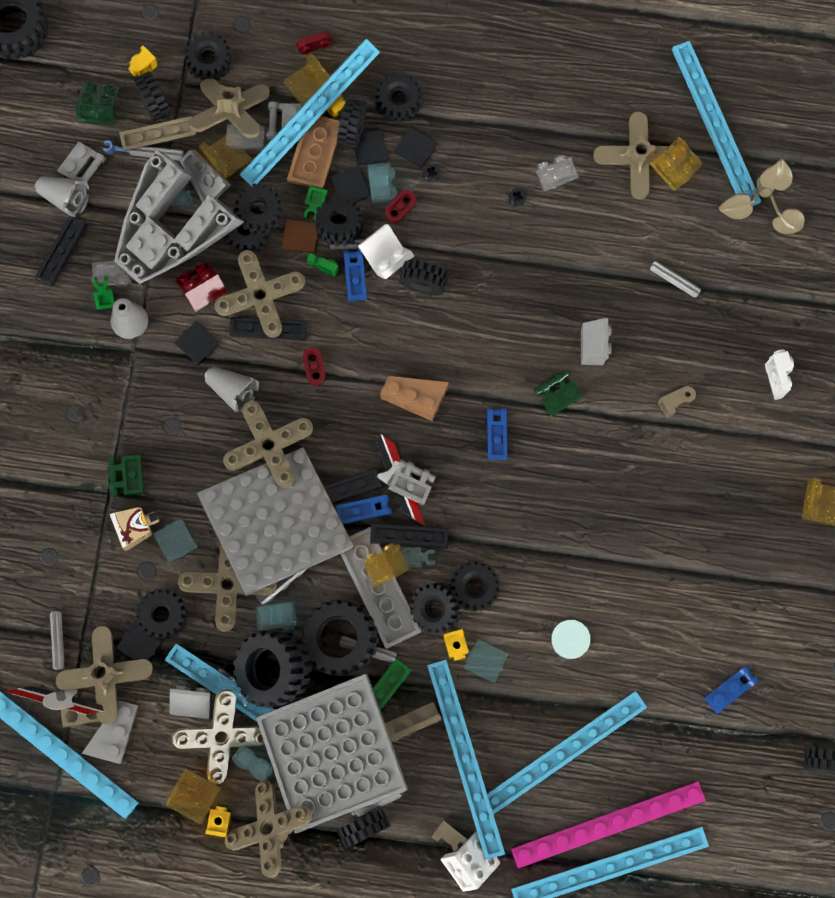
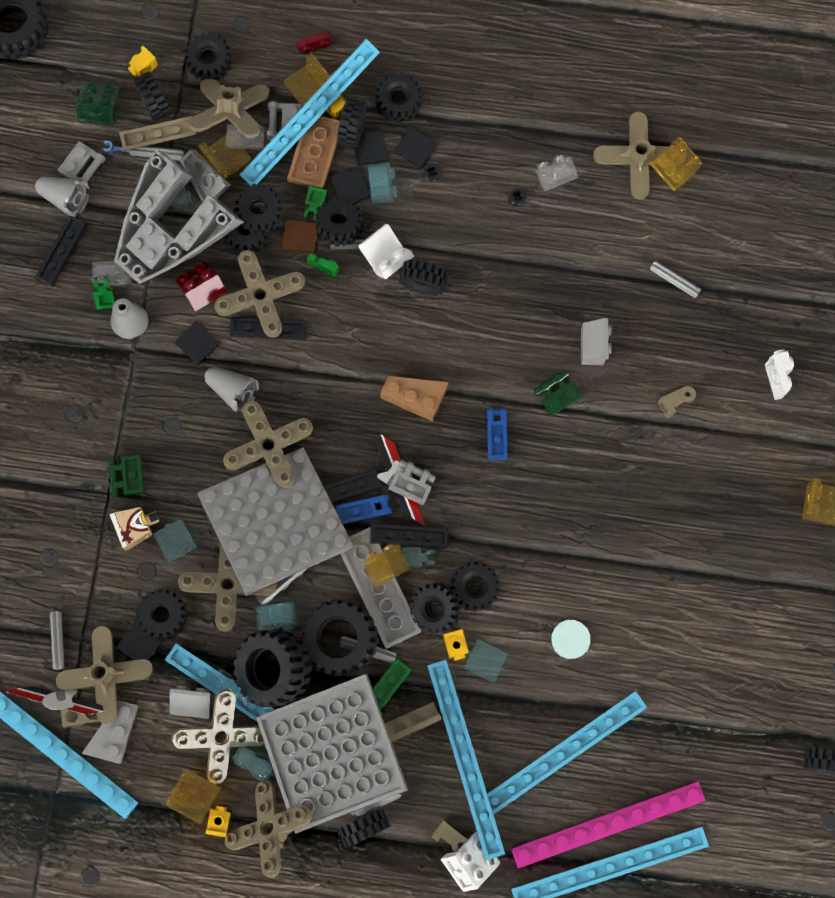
(314, 367): dark red plate -> none
(355, 276): blue plate -> none
(400, 207): dark red plate -> none
(714, 120): medium azure plate -> none
(730, 689): blue plate -> none
(775, 177): dark tan plant -> none

